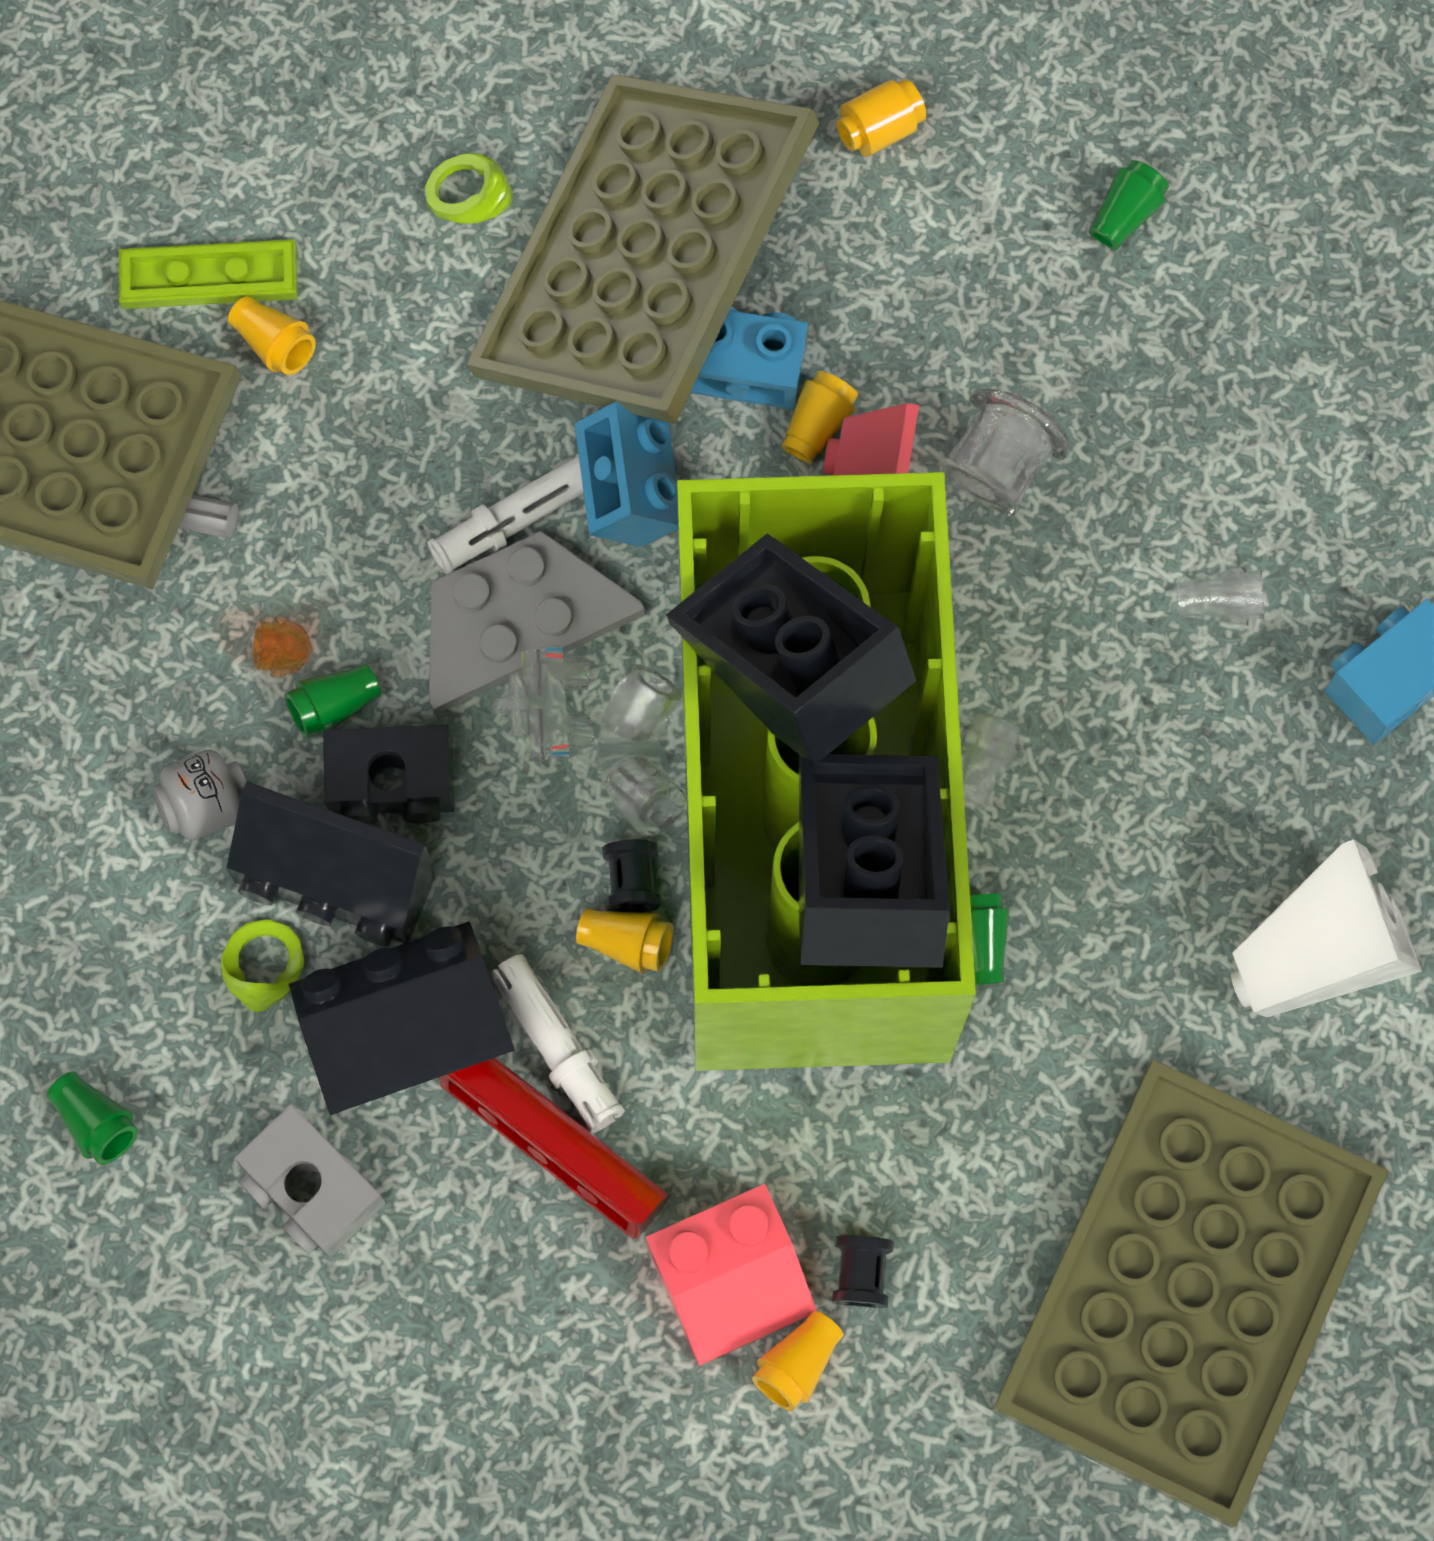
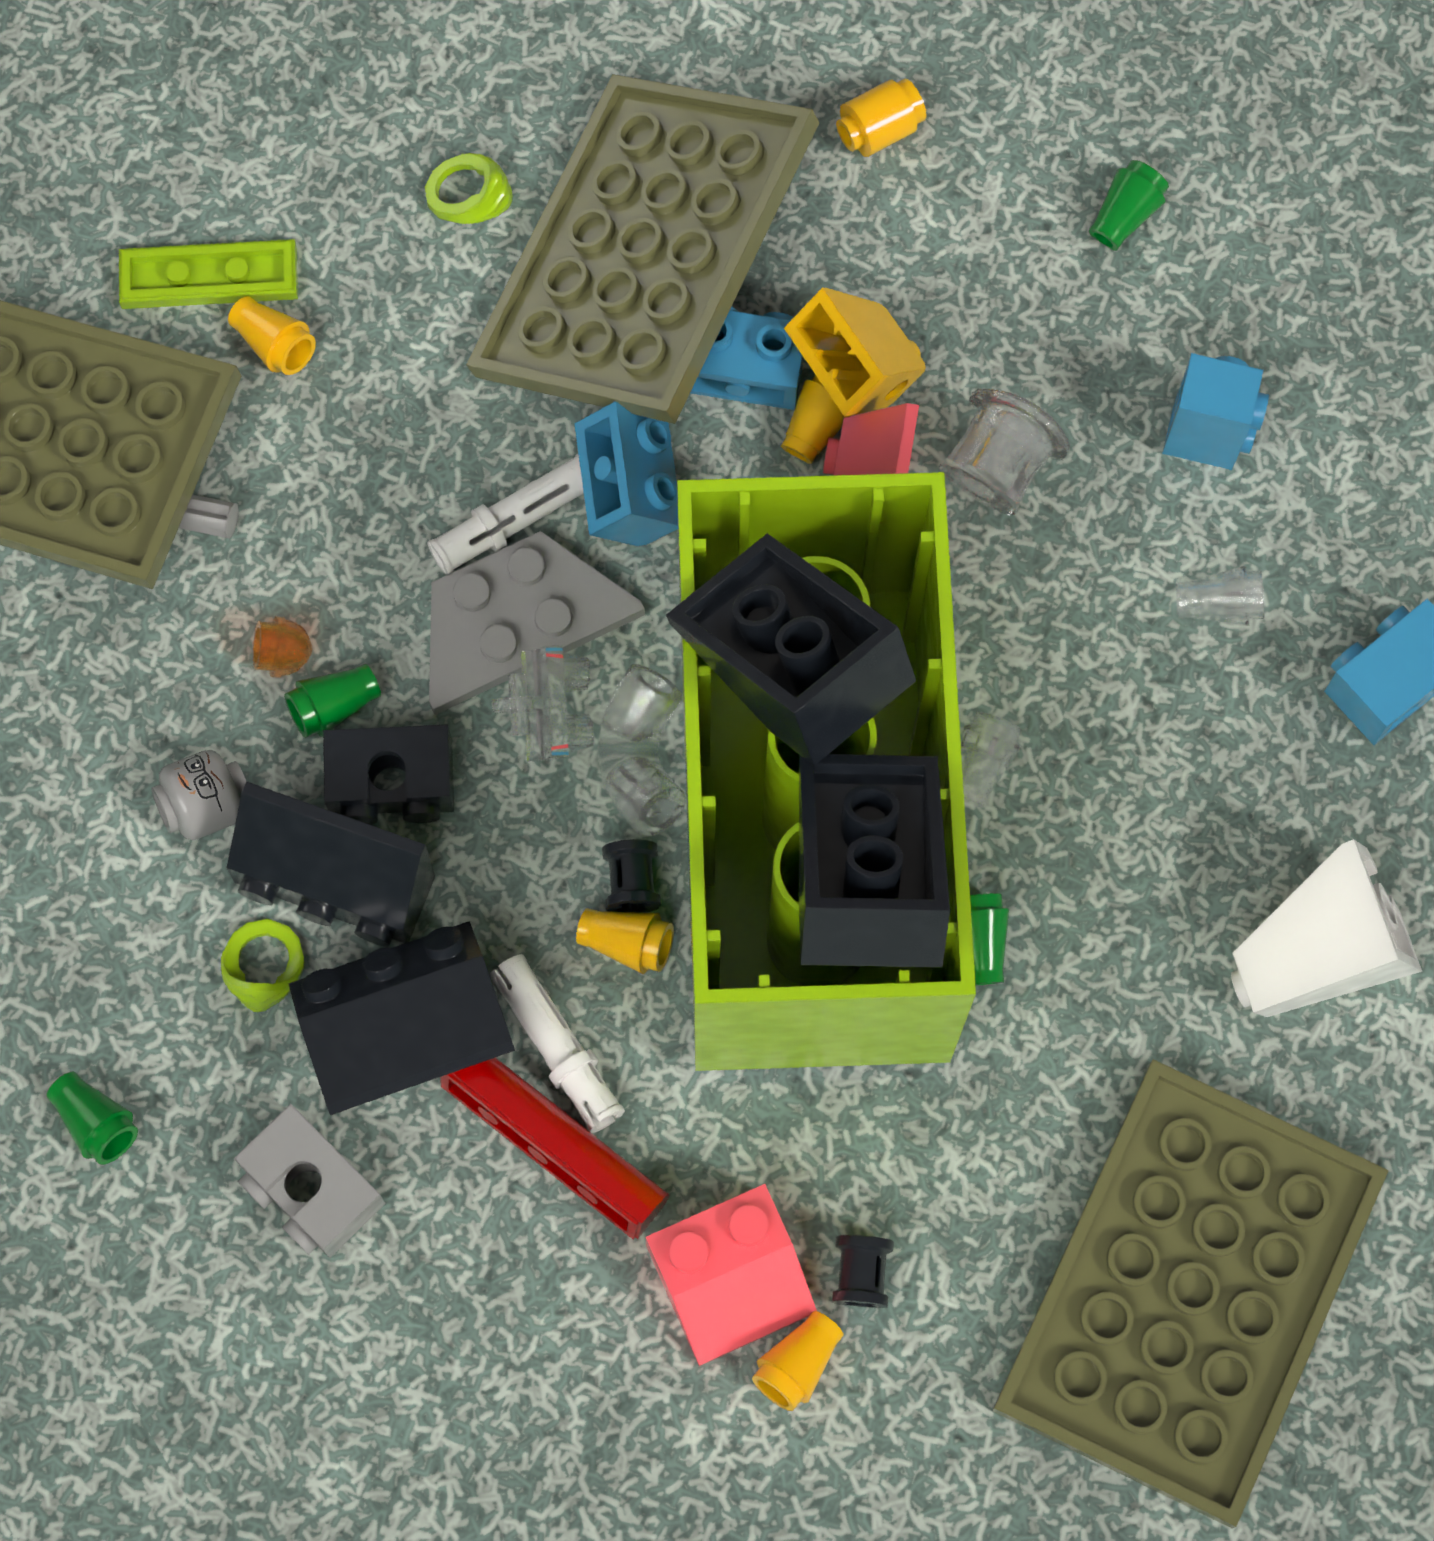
(855, 350): none -> yellow torso
(1216, 411): none -> dark azure brick

